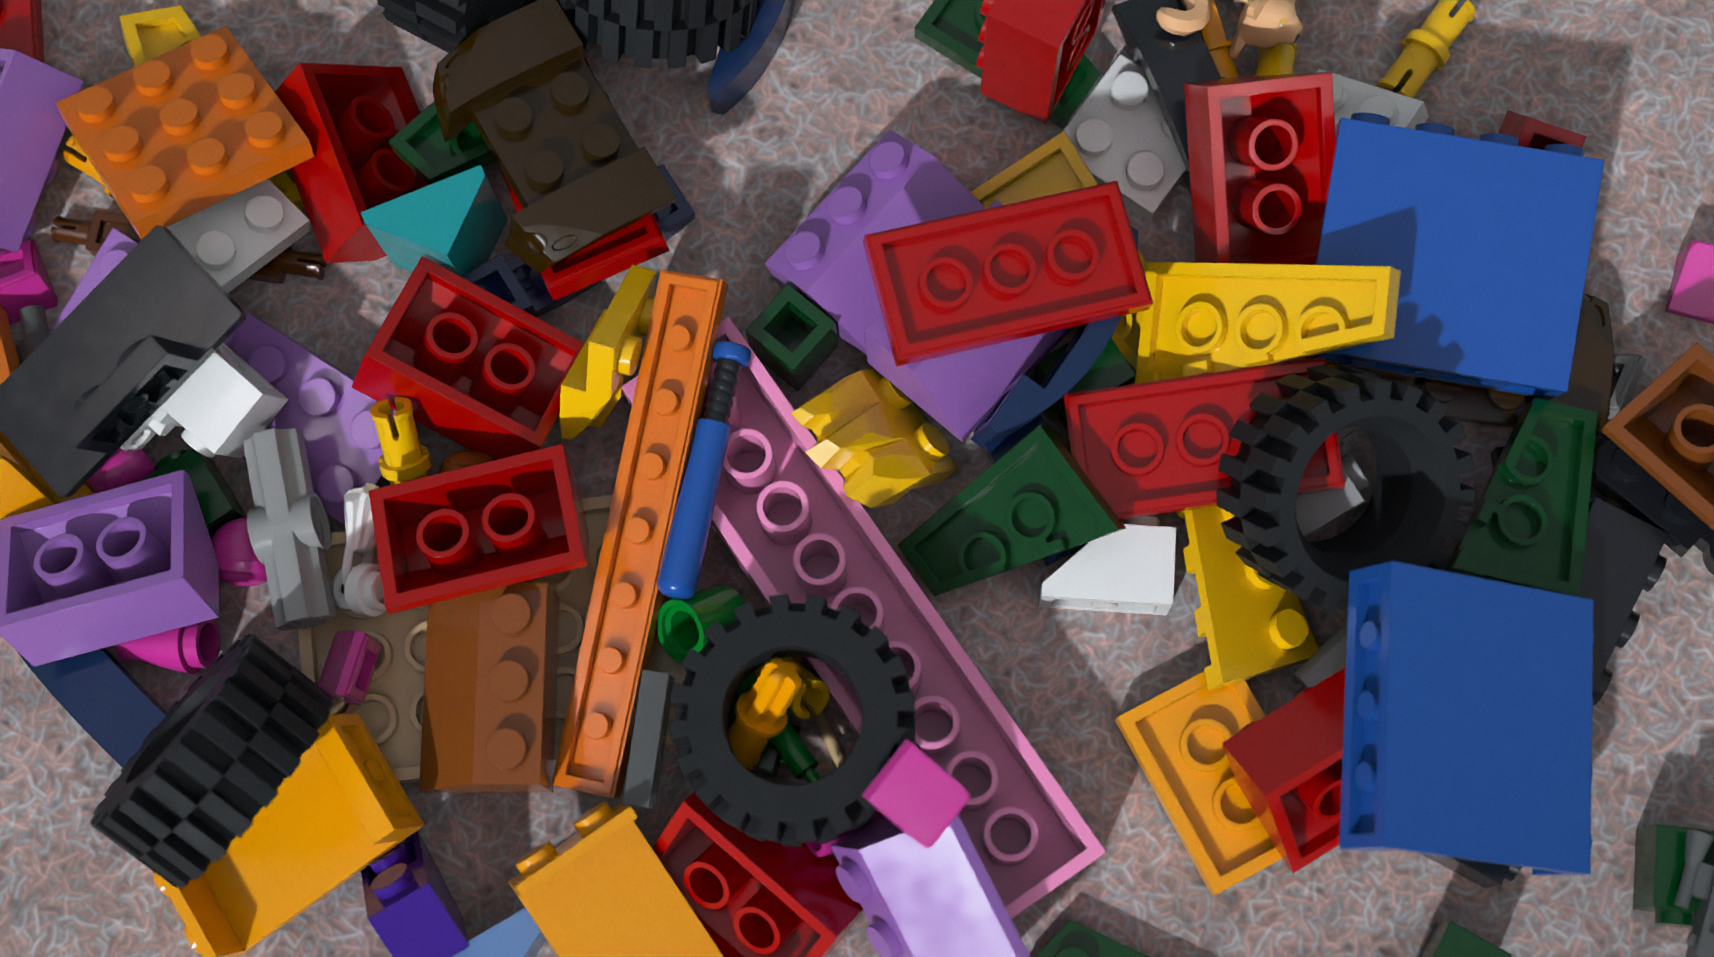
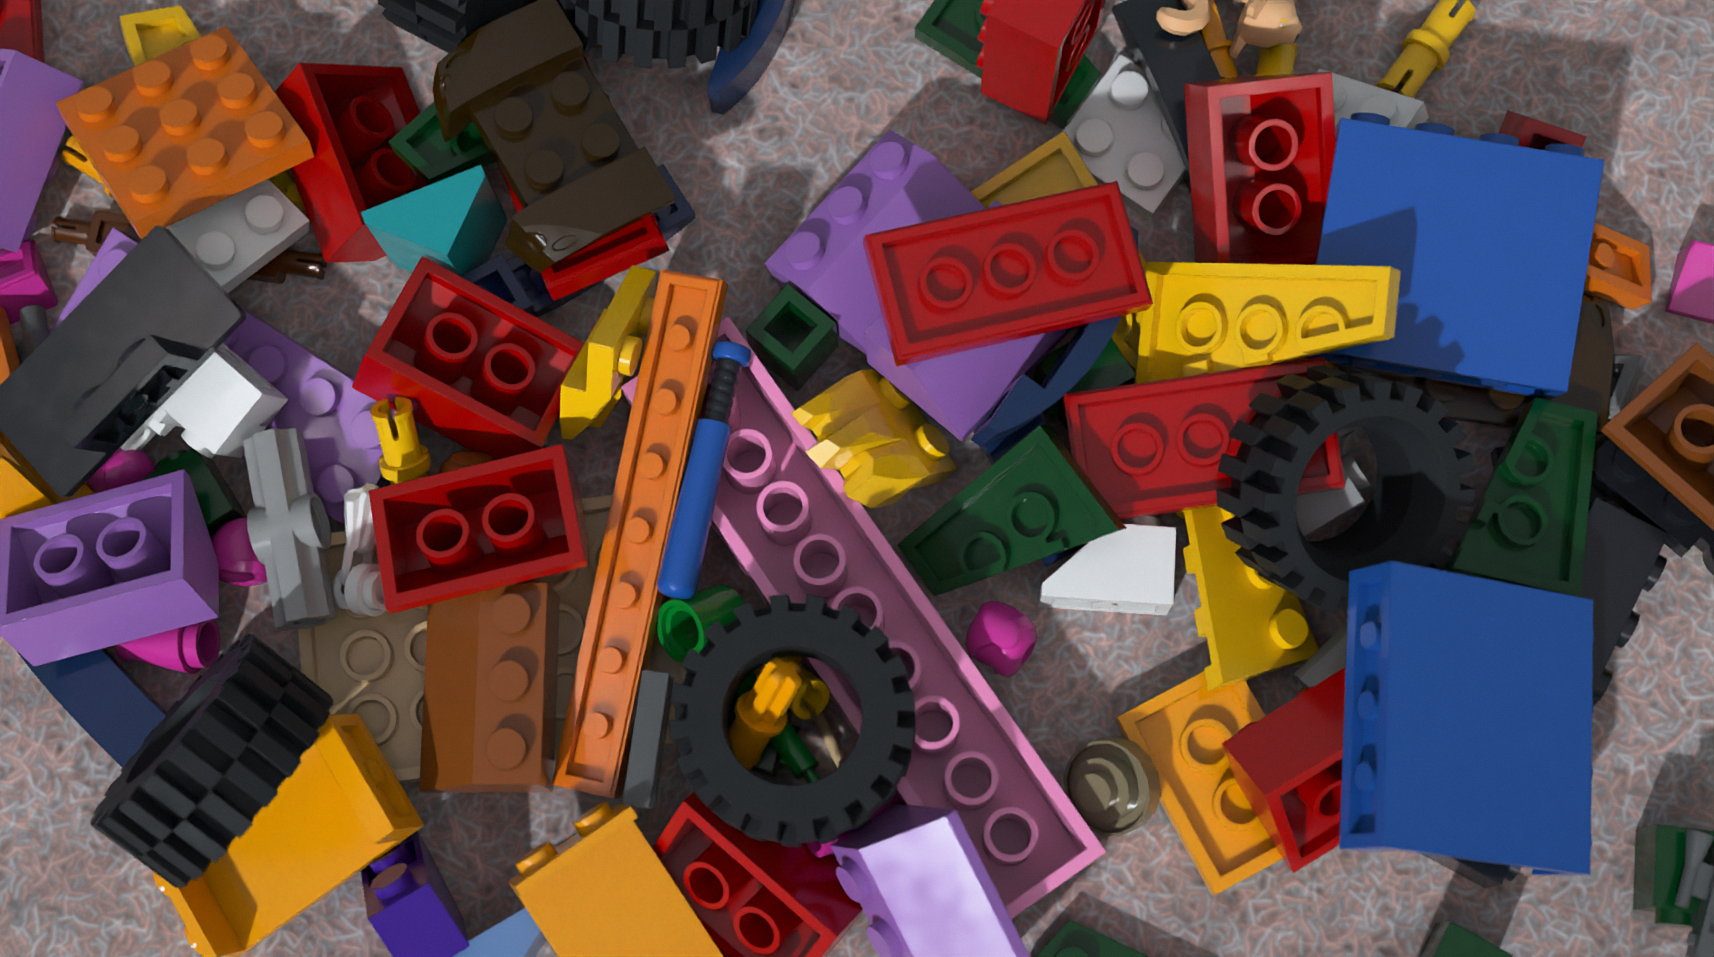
(350, 666): dark pink slope -> none
(917, 795): dark pink slope -> none
(1001, 637): none -> dark pink piece
(1112, 785): none -> dark tan plate
(1618, 268): none -> orange plate

